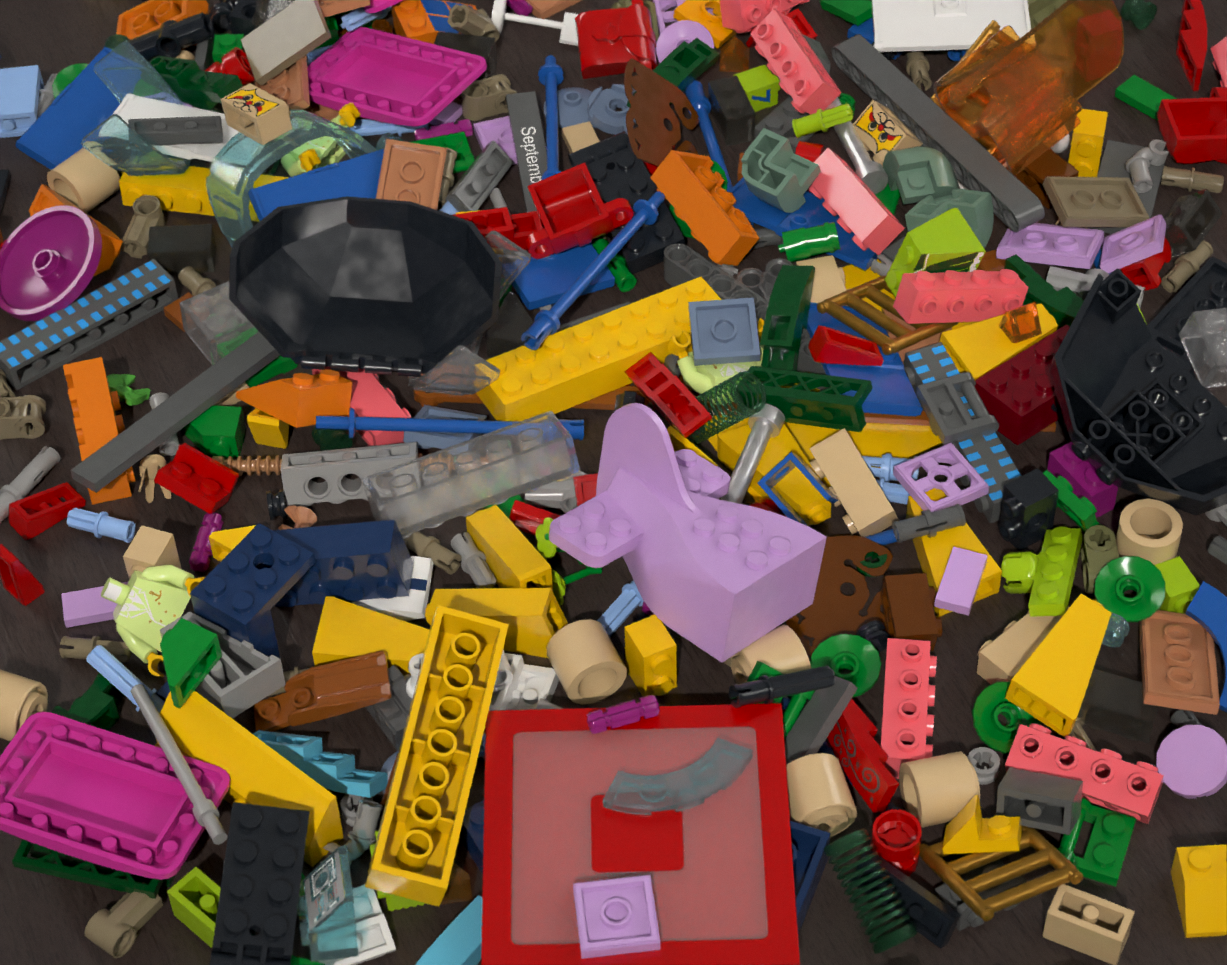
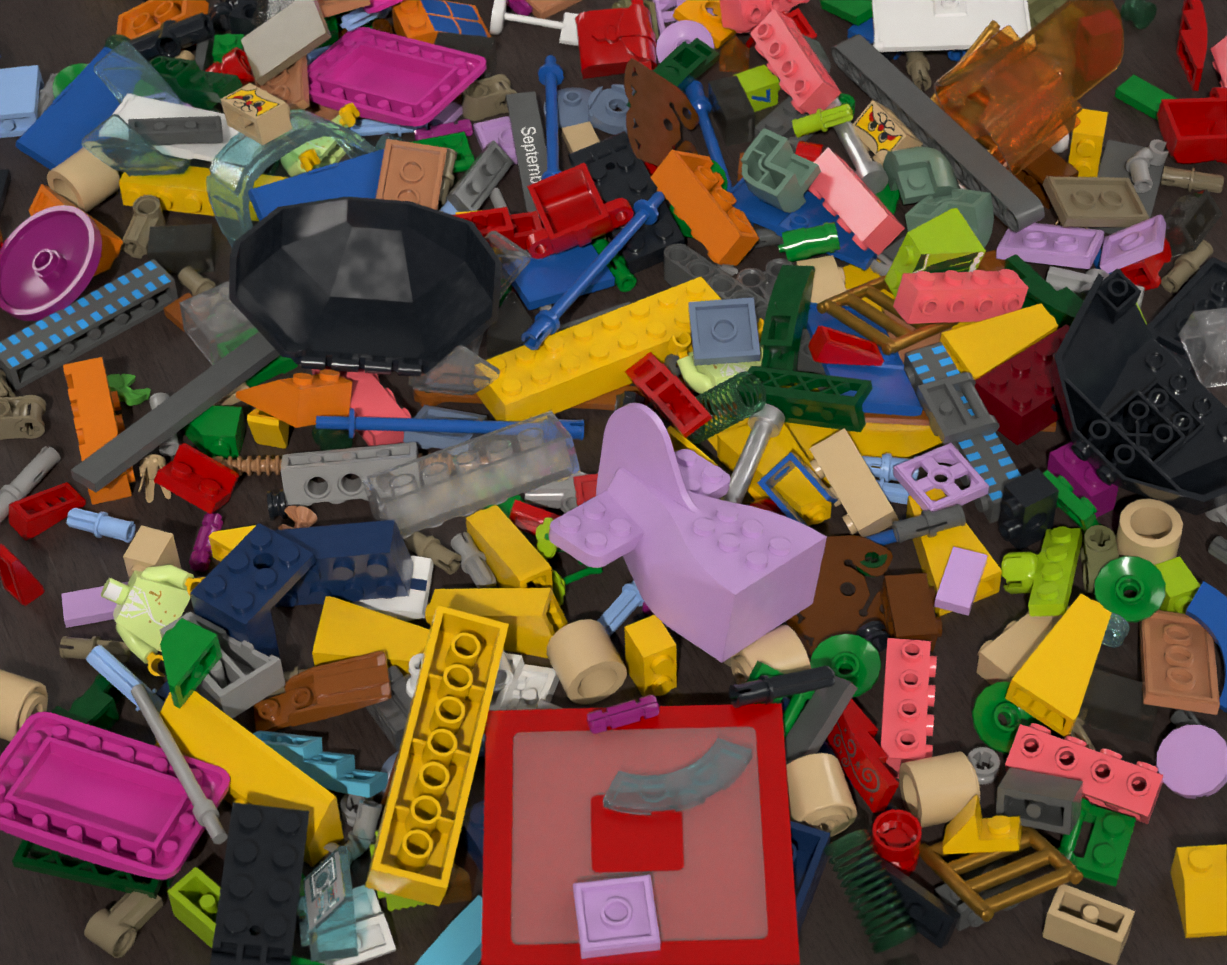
(472, 22): dark tan piece -> none
(1021, 323): clear orange slope -> none

